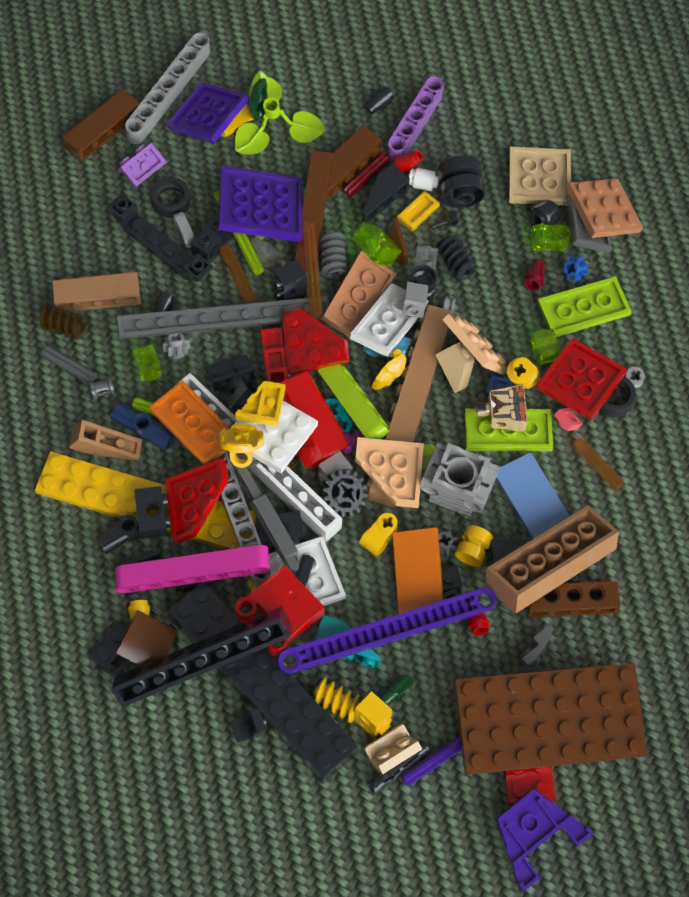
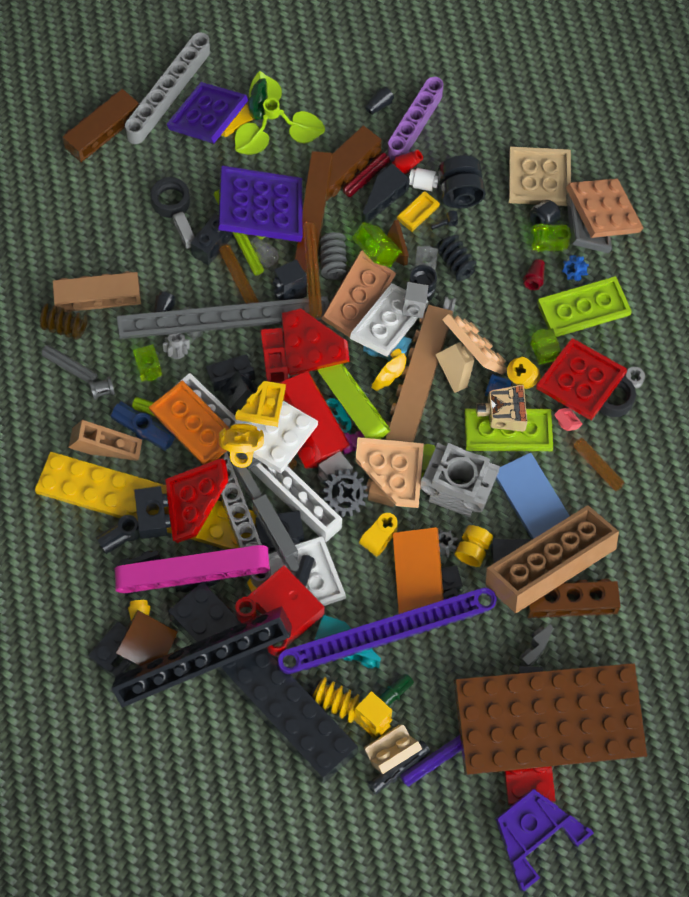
(142, 164): medium lavender bracket -> none
(156, 242): black slope -> none
(249, 726): black bracket -> none
(478, 625): red cone -> none

